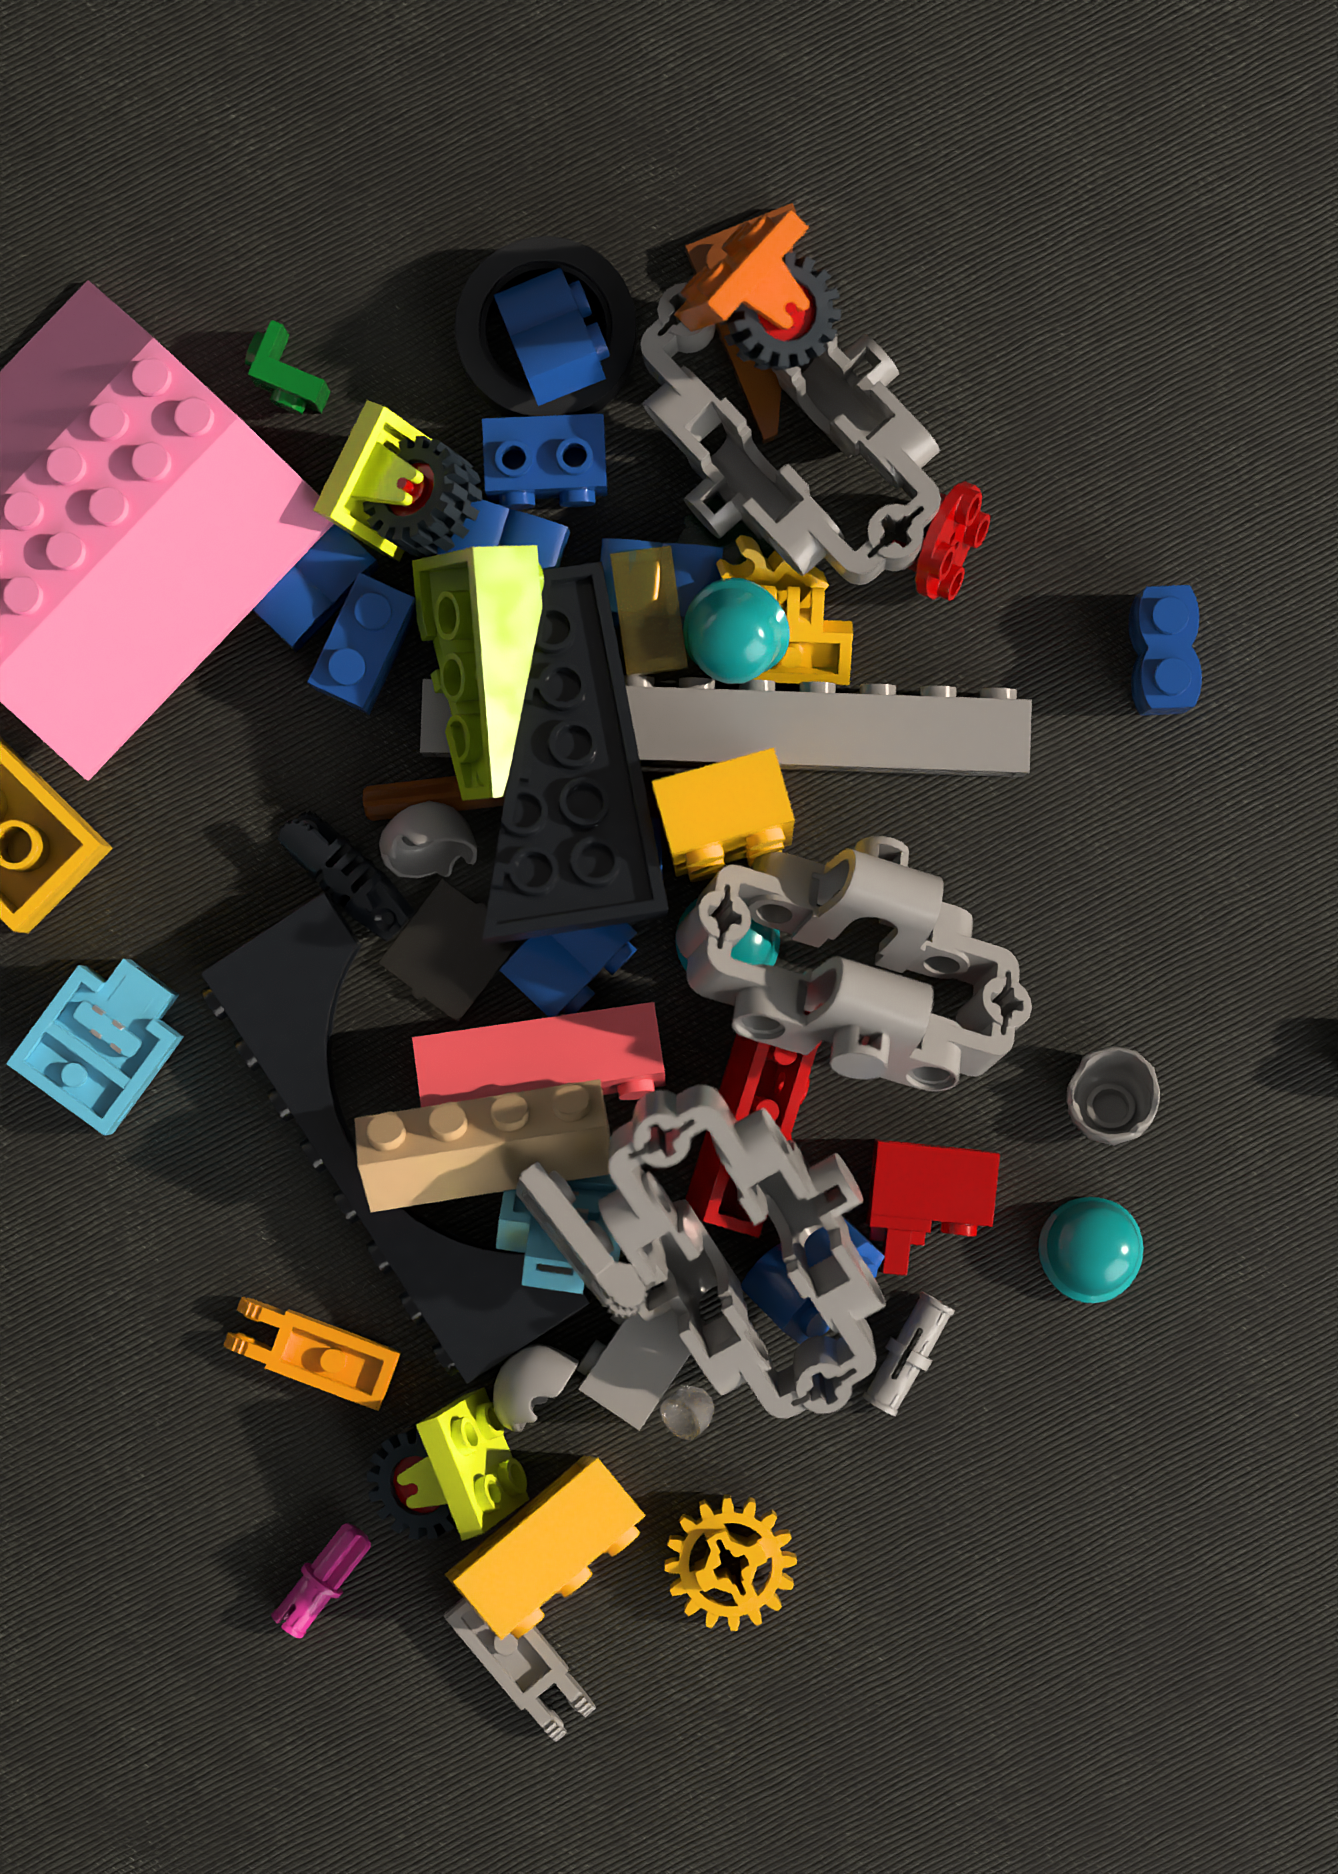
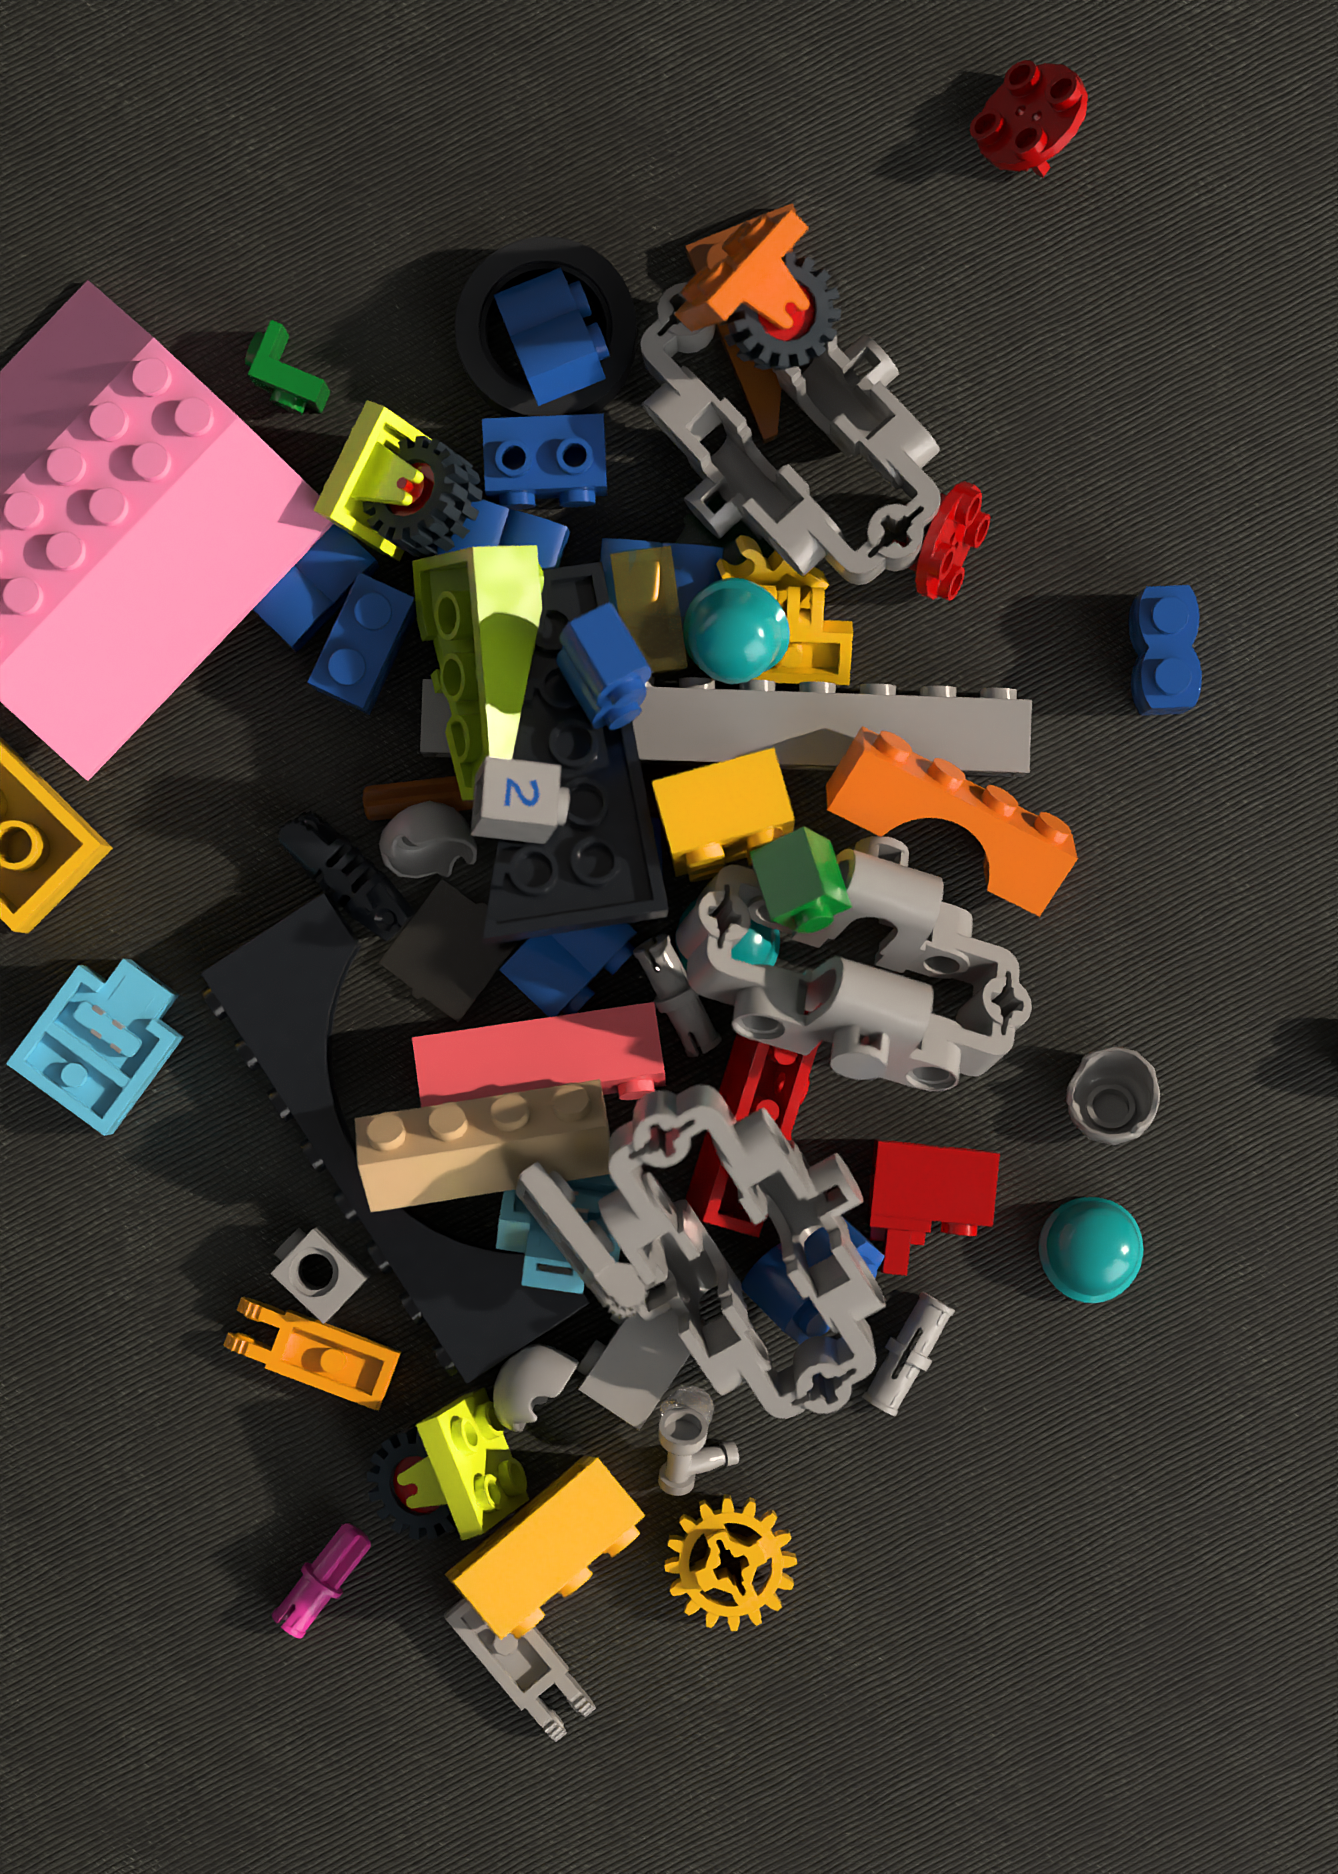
(346, 1277): none -> light grey brick
(518, 800): none -> light grey brick
(604, 667): none -> blue brick
(676, 996): none -> light grey pin
(683, 1436): none -> light grey piece
(801, 881): none -> green brick
(888, 784): none -> orange arch
(1030, 116): none -> red plate

